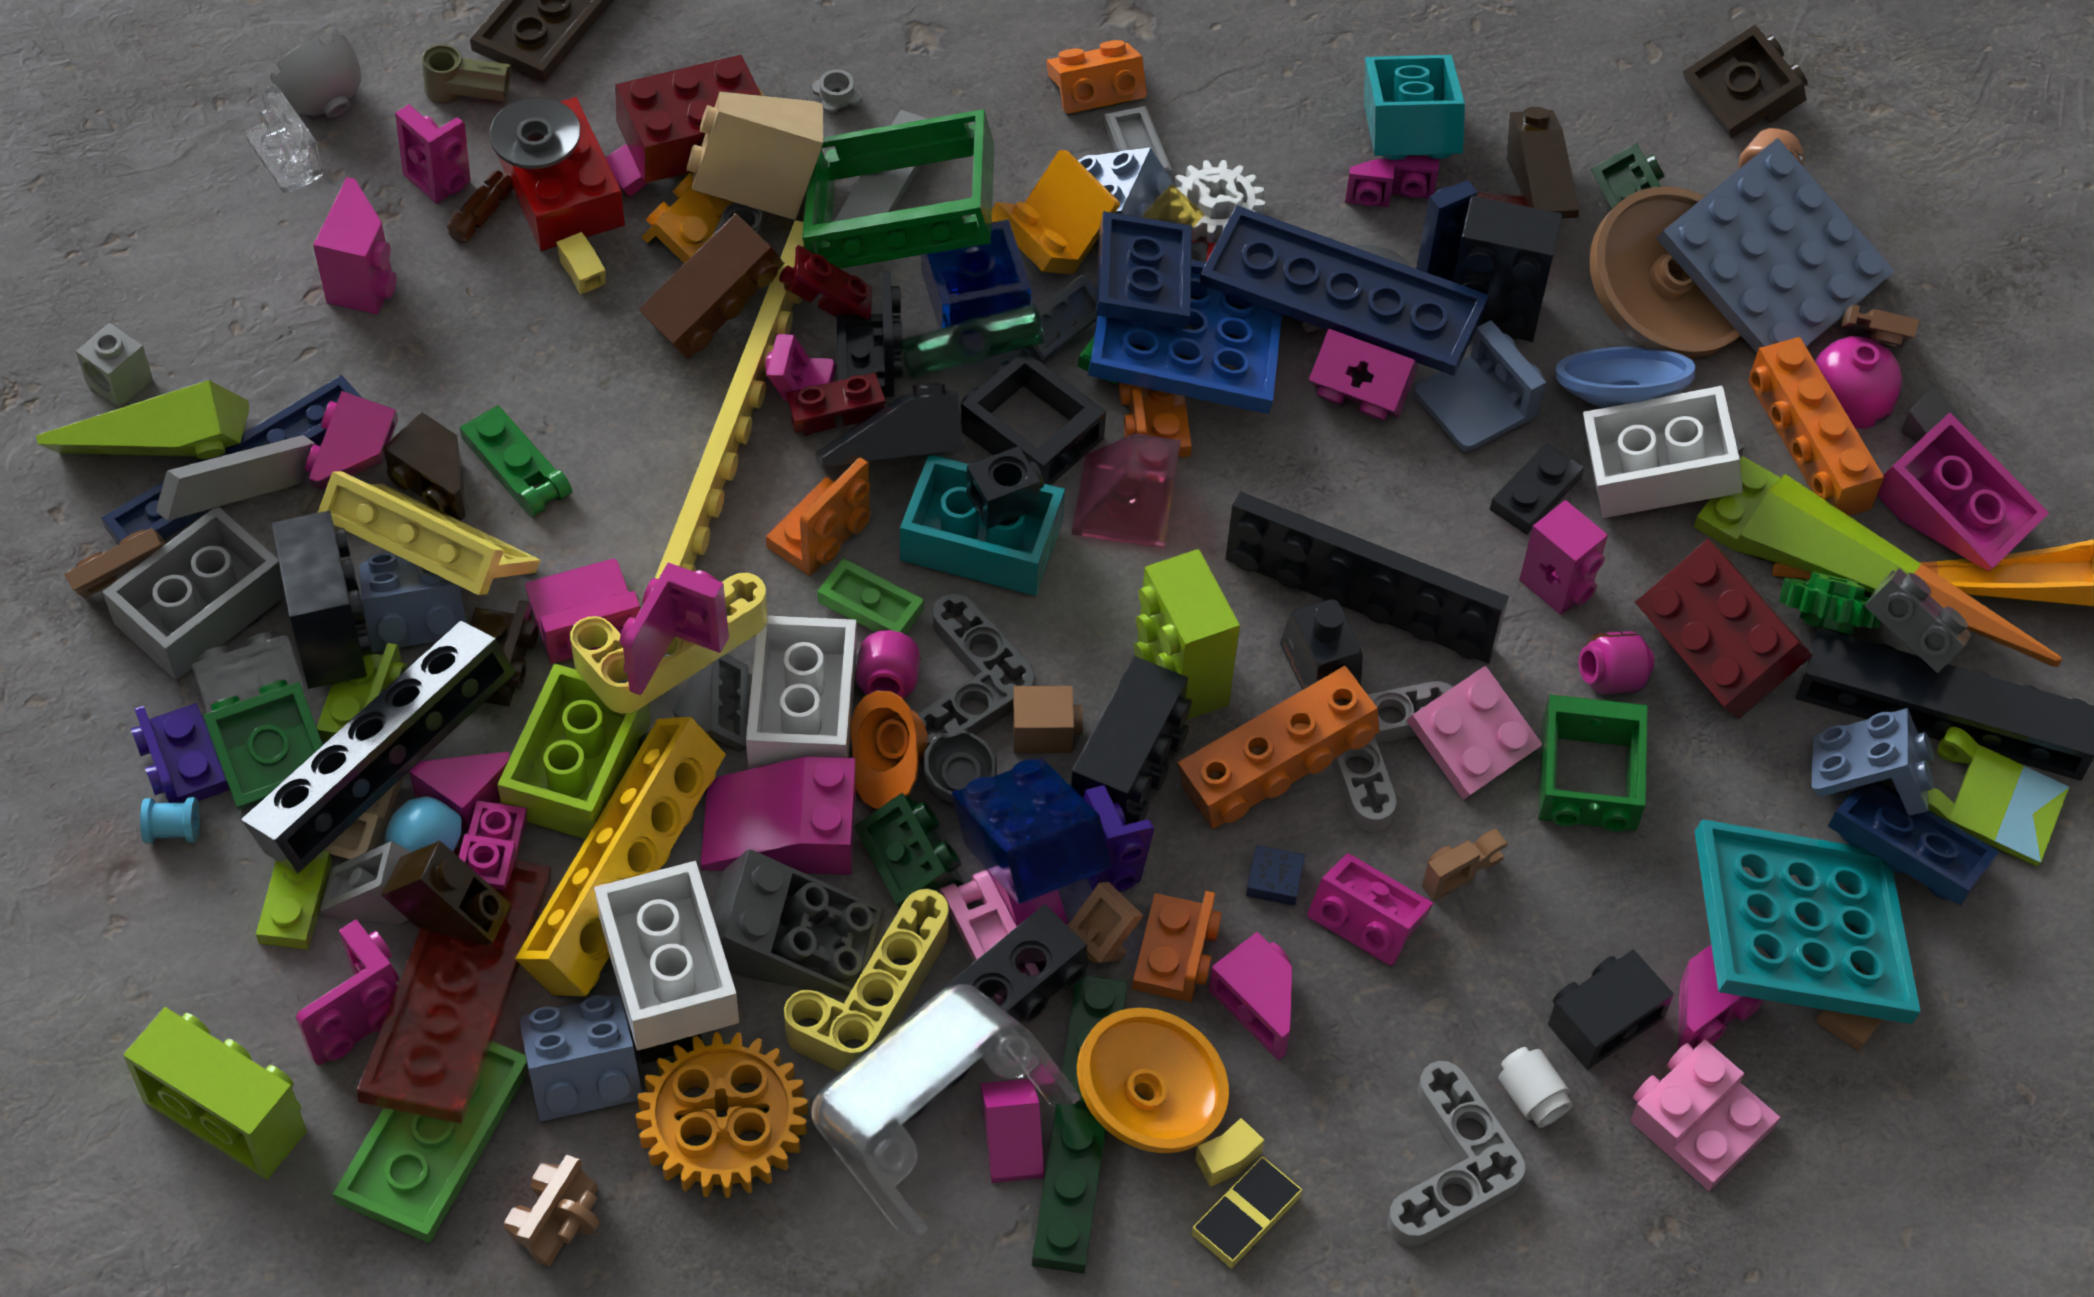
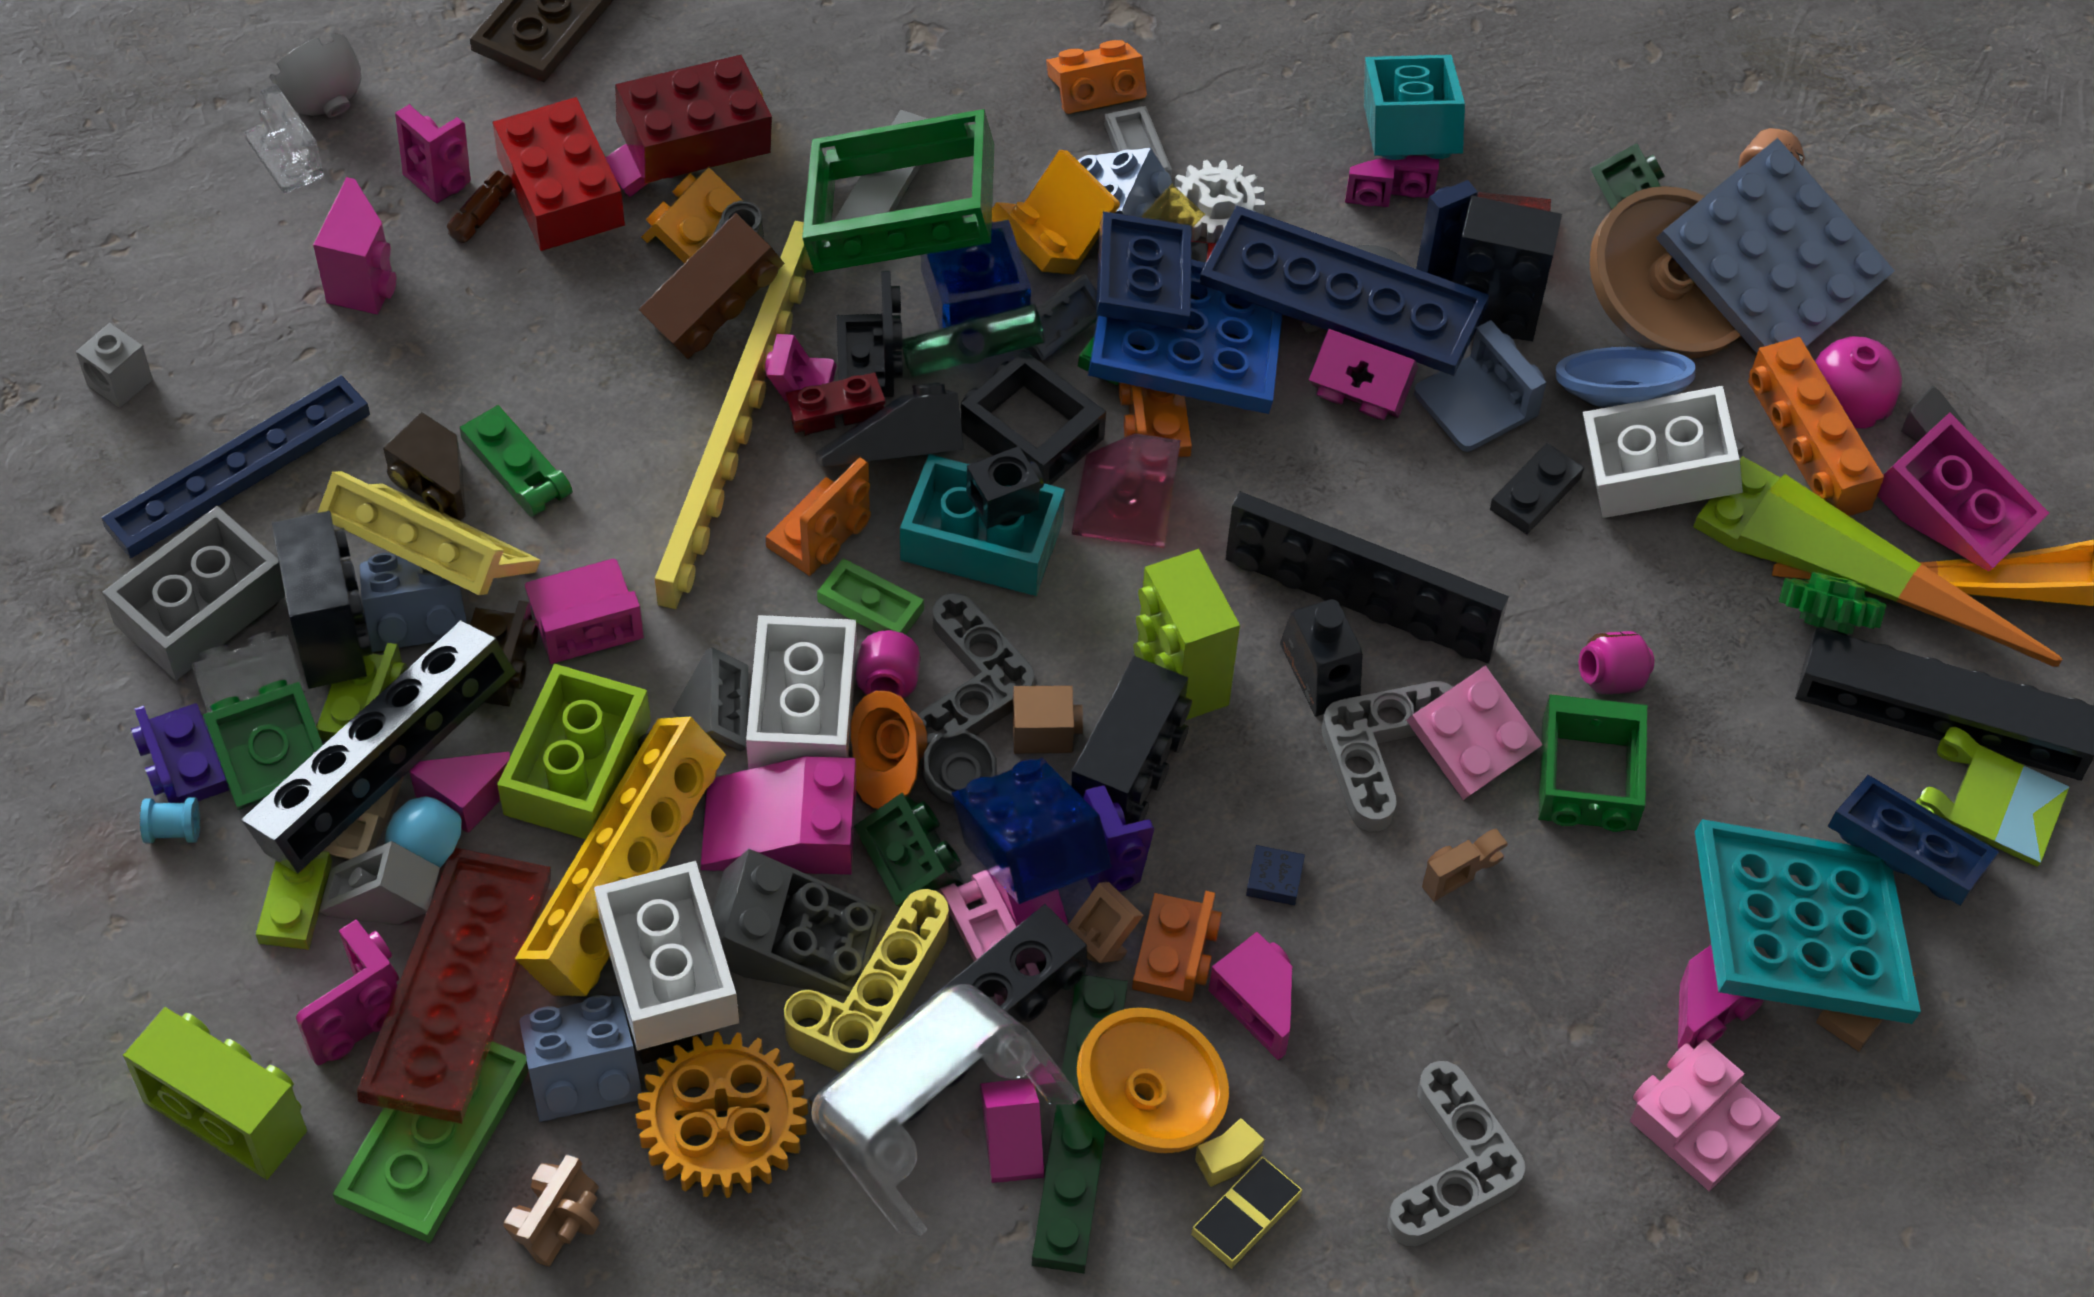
(106, 568): medium nougat plate -> none
(180, 423): lime wedge -> none
(233, 477): light grey tile -> none
(352, 440): dark pink slope -> none
(445, 895): dark brown slope -> none
(451, 76): olive piece -> none
(494, 841): dark pink slope -> none
(534, 133): dark grey dish -> none
(581, 263): light yellow piece -> none
(605, 666): light yellow beam -> none
(674, 605): dark pink bracket -> none
(758, 151): tan slope -> none
(815, 275): dark red hinge -> none
(836, 90): light grey plate -> none
(1279, 747): orange brick -> none
(1368, 908): dark pink bracket -> none
(1535, 1086): white brick -> none
(1541, 161): dark brown slope -> none
(1563, 558): dark pink brick -> none
(1609, 1008): black brick -> none
(1723, 629): dark red brick -> none
(1747, 81): dark brown plate -> none
(1873, 752): sand blue bracket -> none
(1883, 326): medium nougat plate -> none
(1917, 619): dark grey plate -> none

